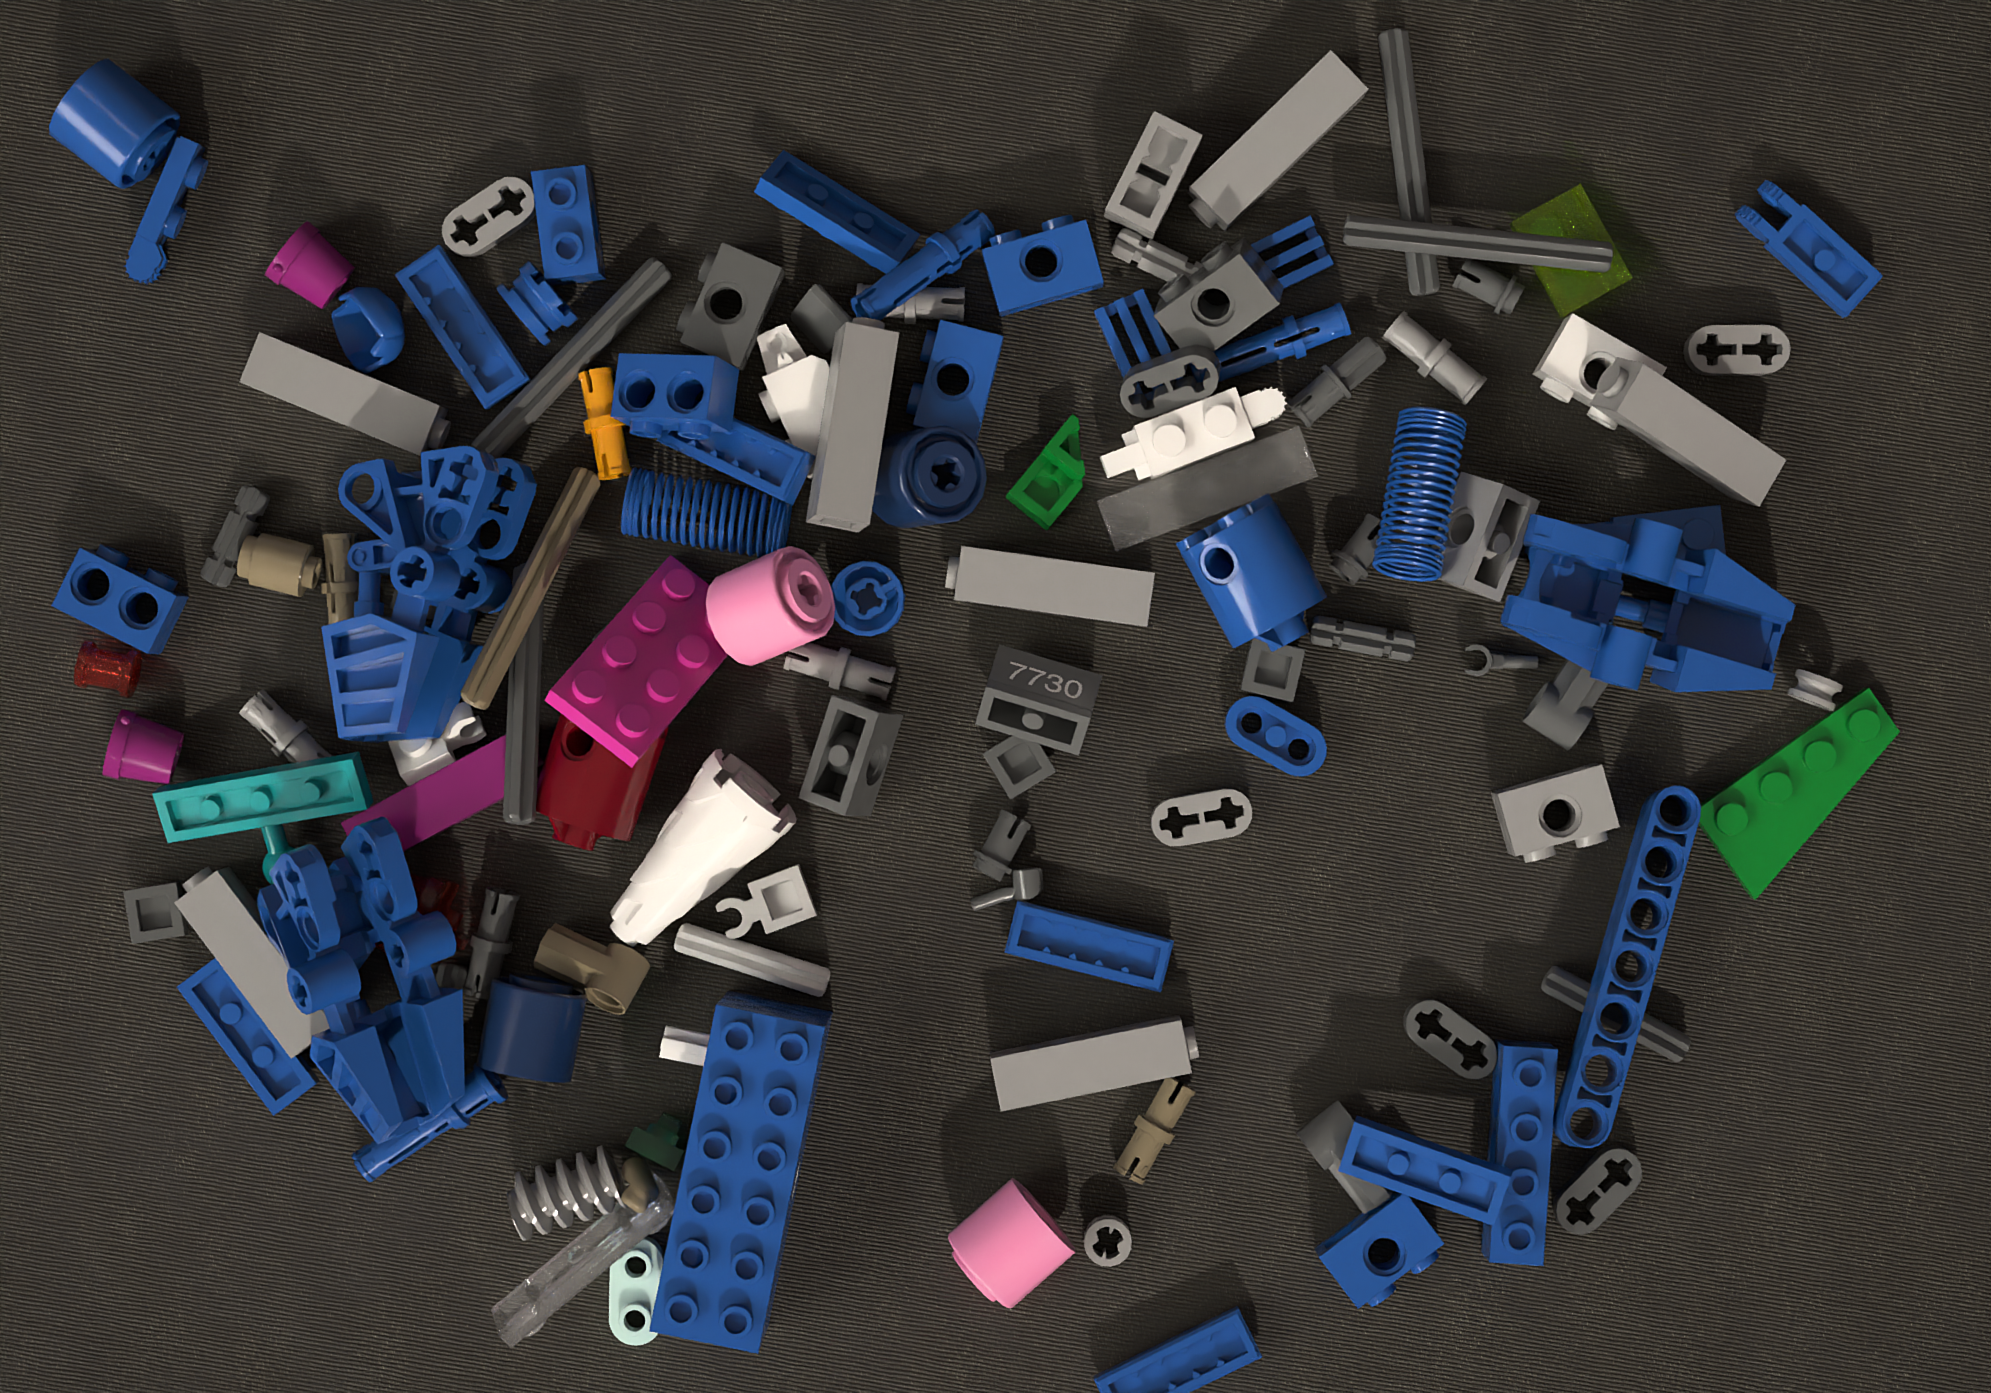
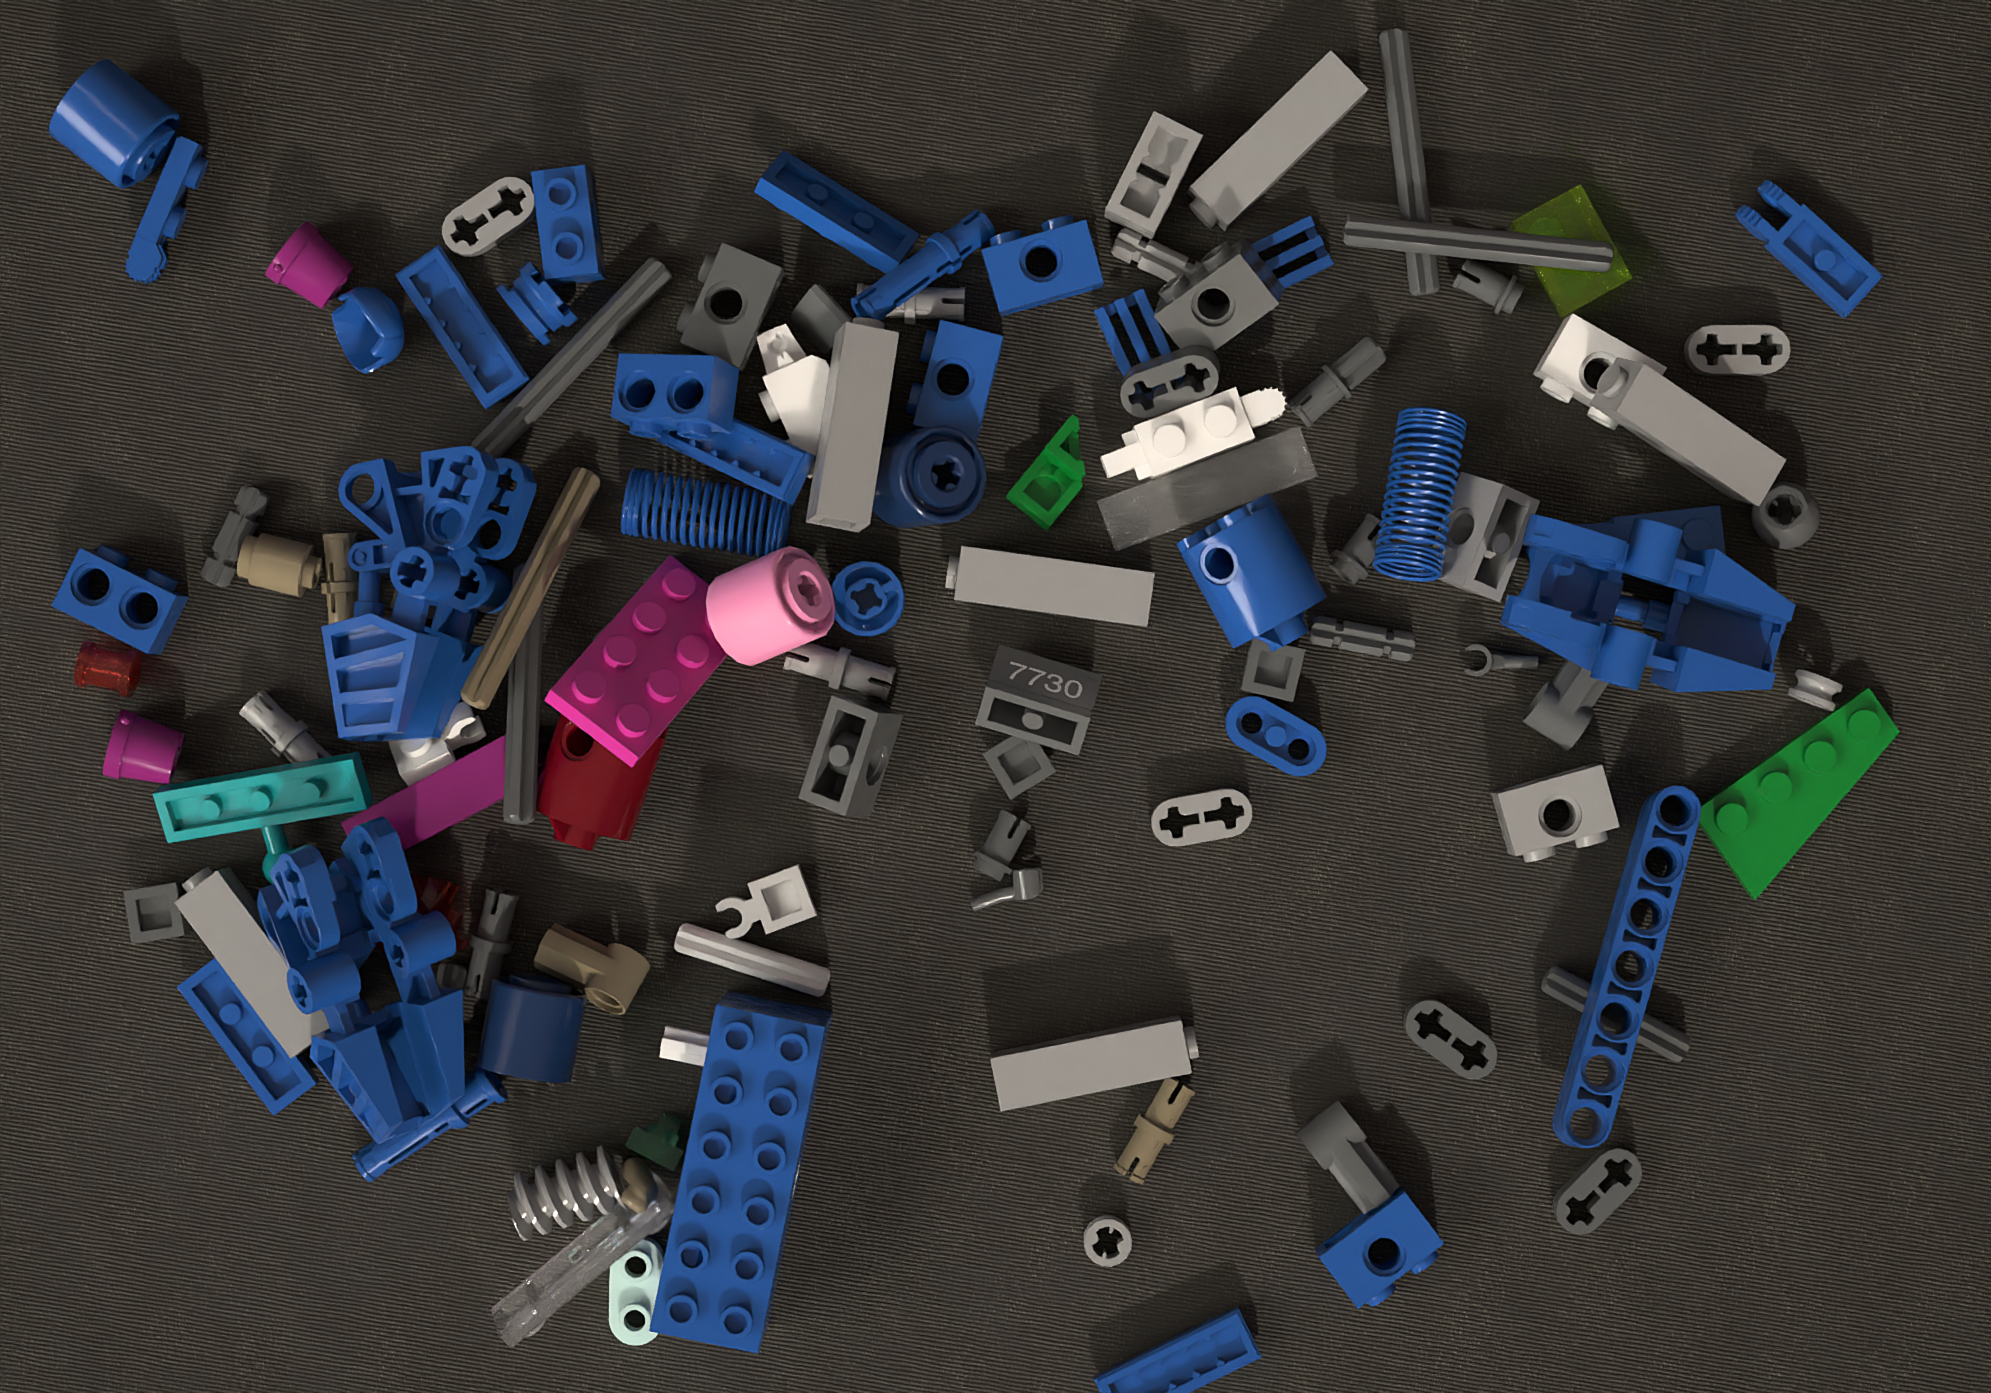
(345, 396): light grey brick -> none
(605, 431): light orange pin -> none
(702, 845): white cone -> none
(1009, 1245): bright pink piece -> none
(1089, 946): blue plate -> none
(1330, 324): blue pin -> none
(1425, 1170): blue plate -> none
(1434, 358): light grey pin -> none
(1521, 1142): blue brick -> none
(1786, 516): none -> dark grey piece

